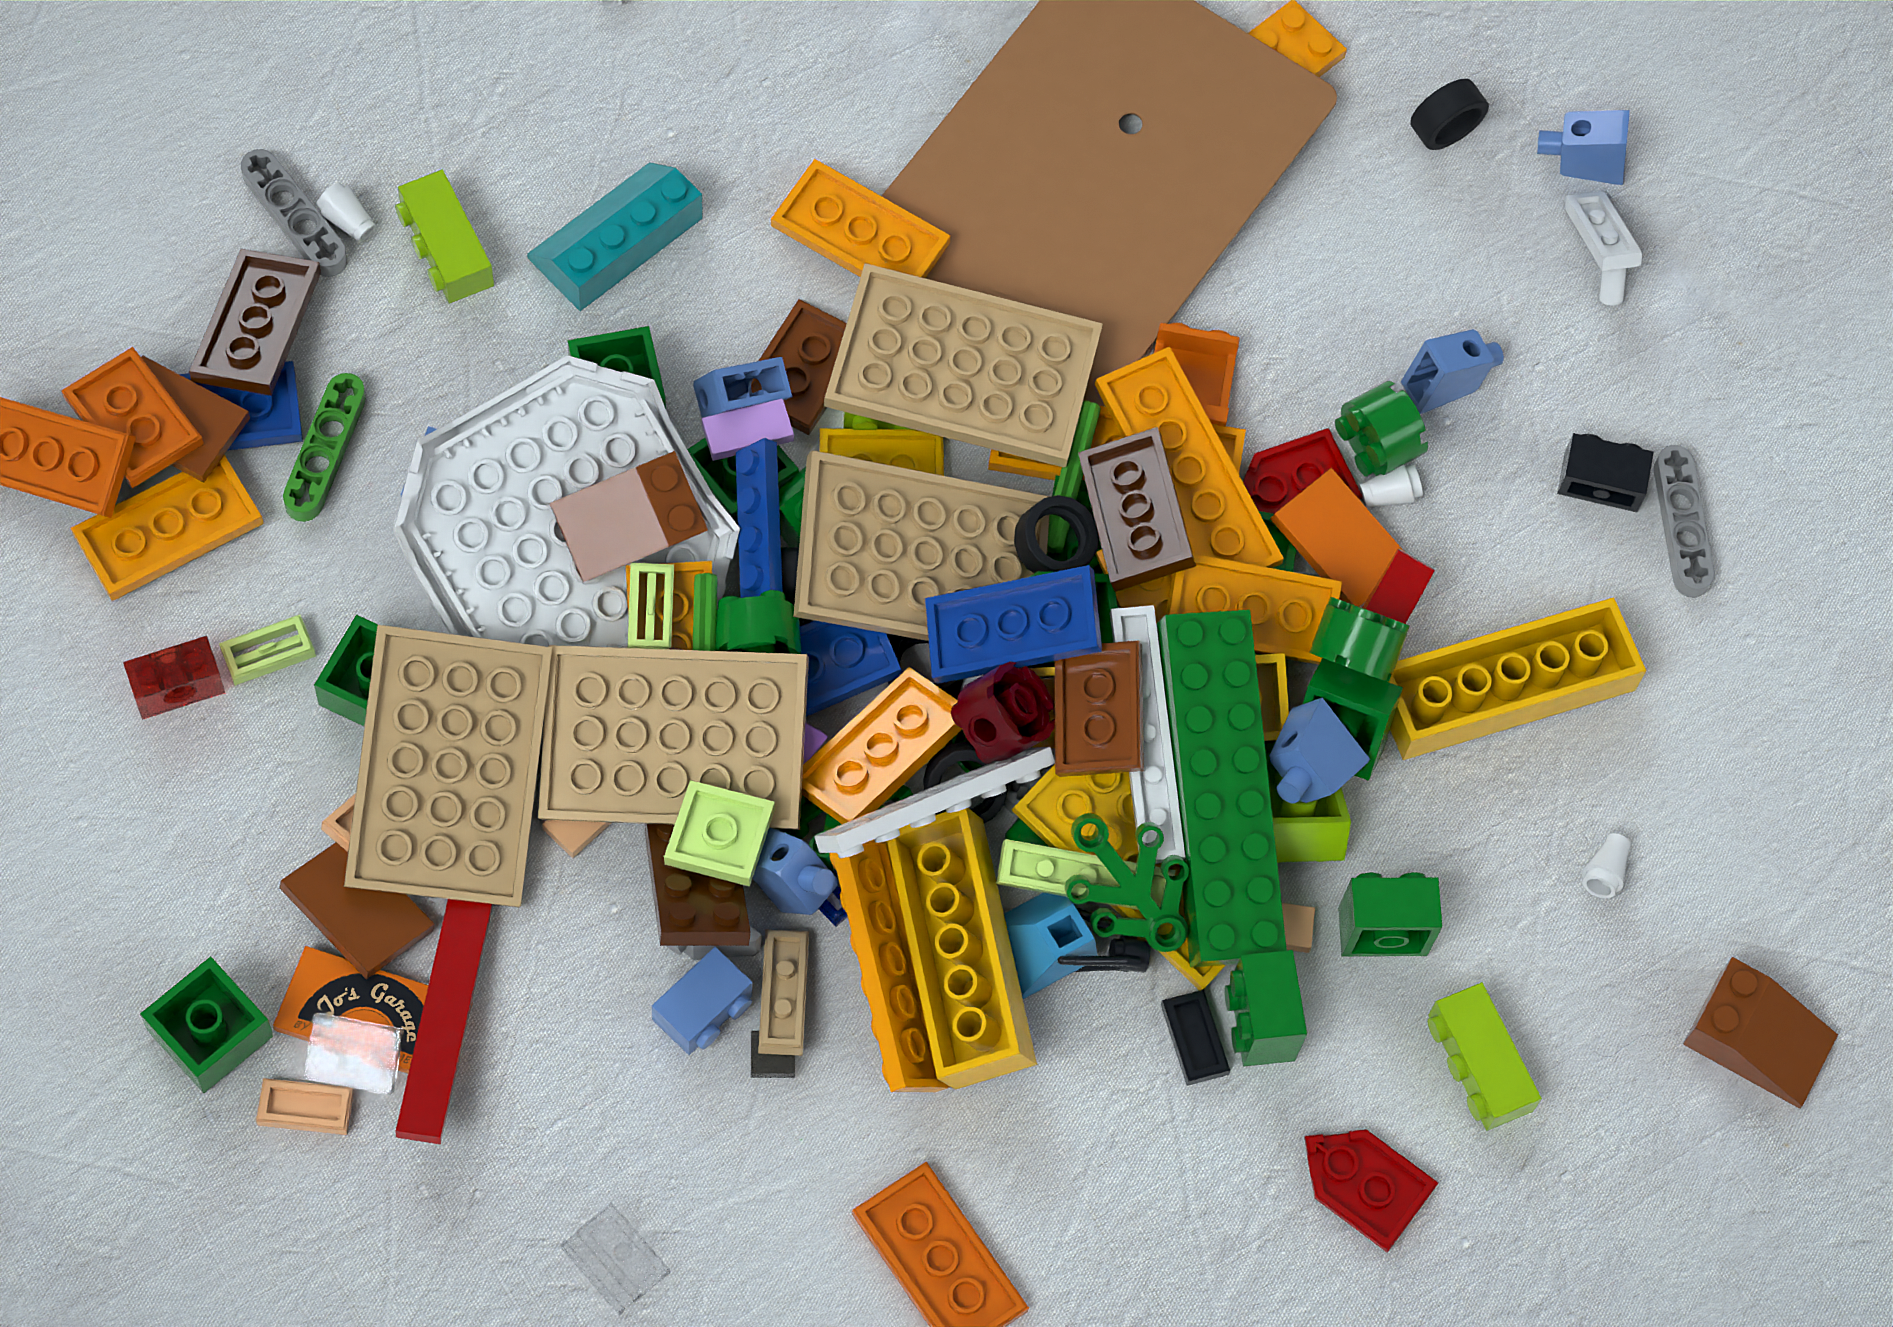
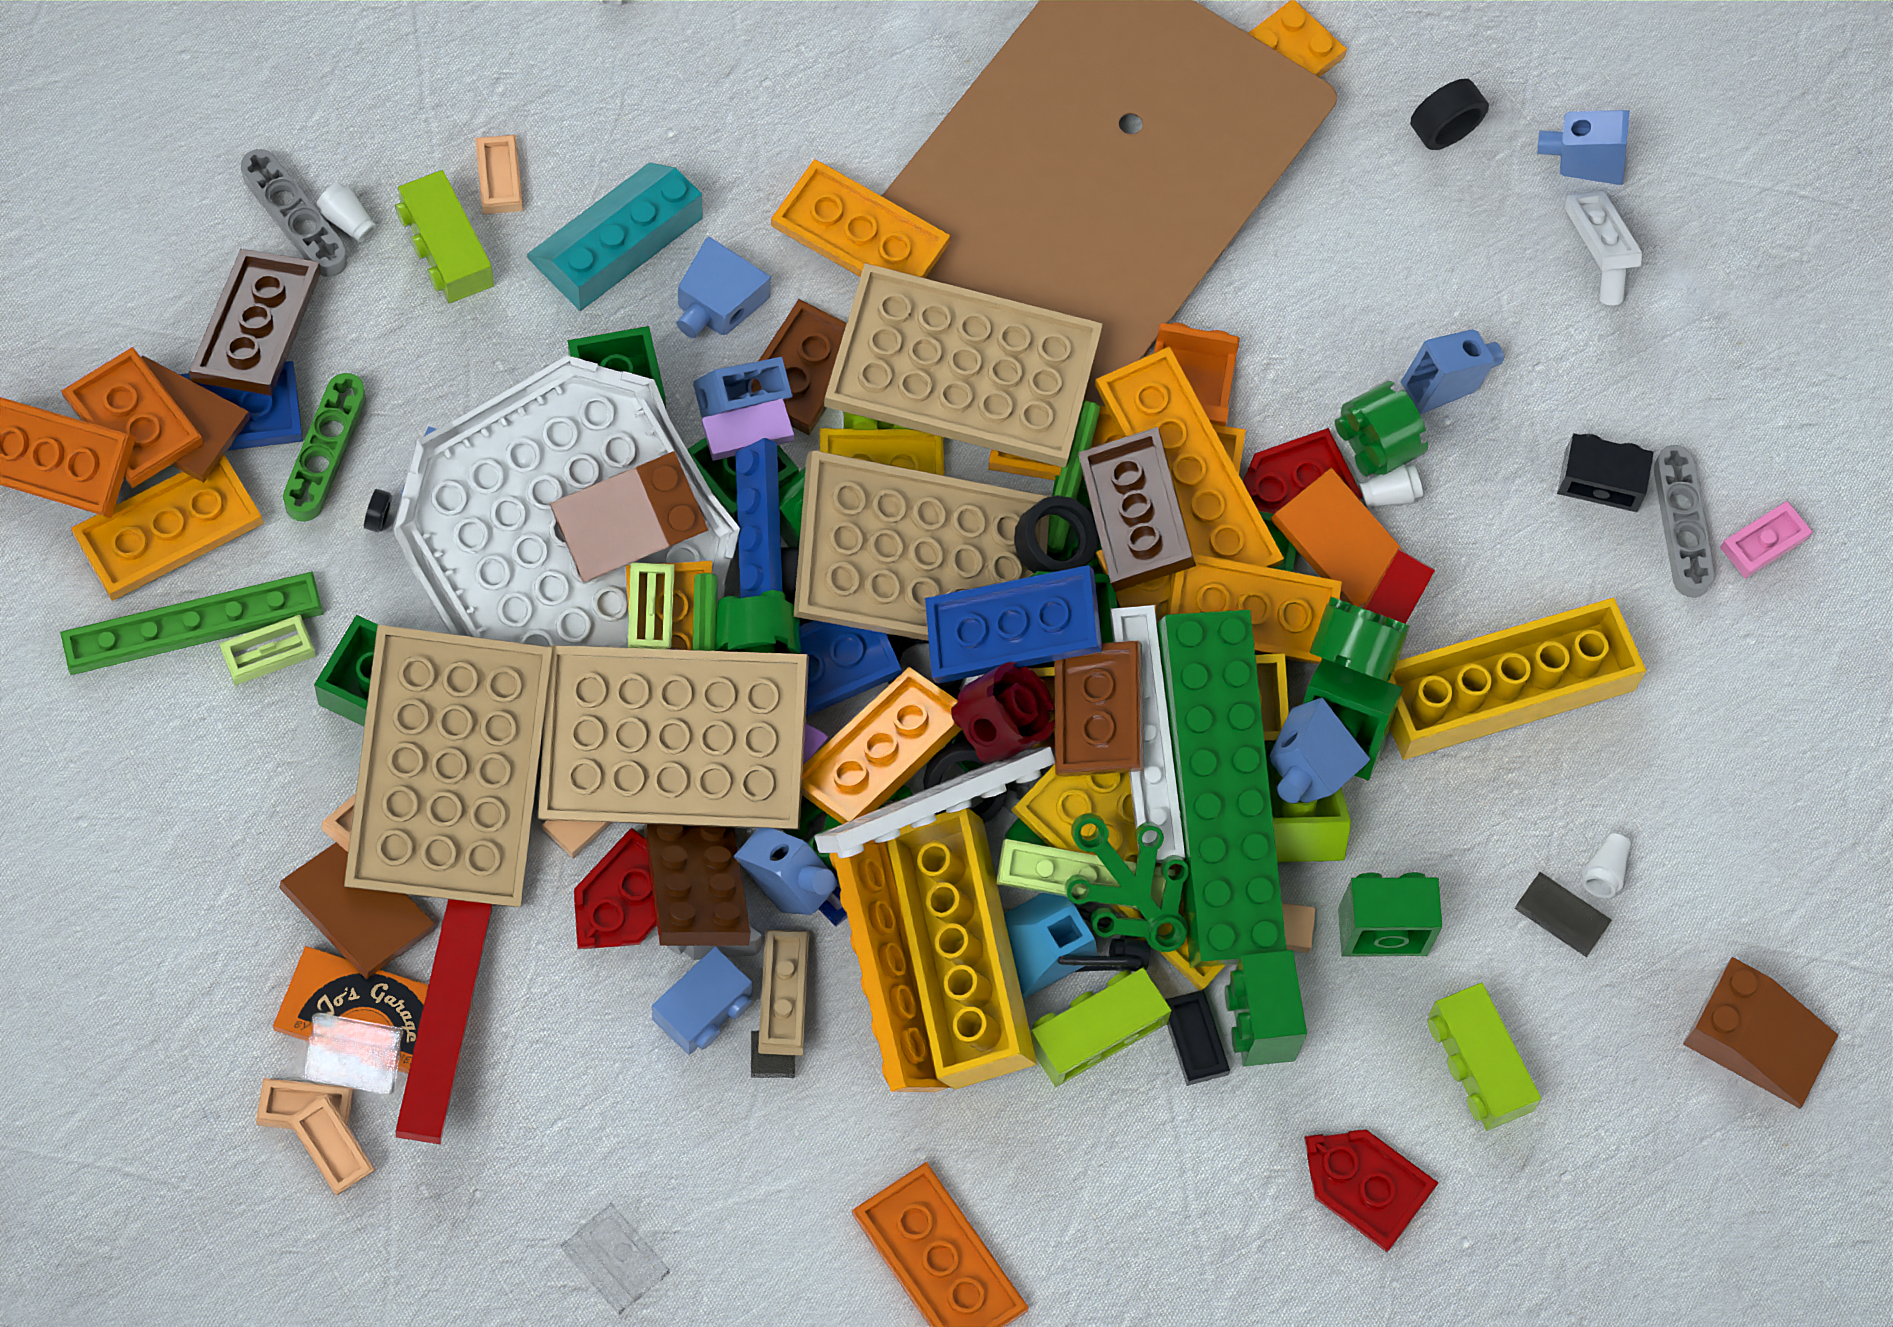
(174, 677): clear red brick -> none
(190, 623): none -> bright green tile
(207, 1024): green brick -> none
(331, 1144): none -> light nougat tile
(377, 510): none -> black tile
(499, 174): none -> light nougat tile
(616, 897): none -> red tile
(719, 833): yellowish green plate -> none
(720, 290): none -> medium blue torso
(1098, 1025): none -> lime brick
(1563, 914): none -> clear smoke tile
(1766, 539): none -> bright pink plate

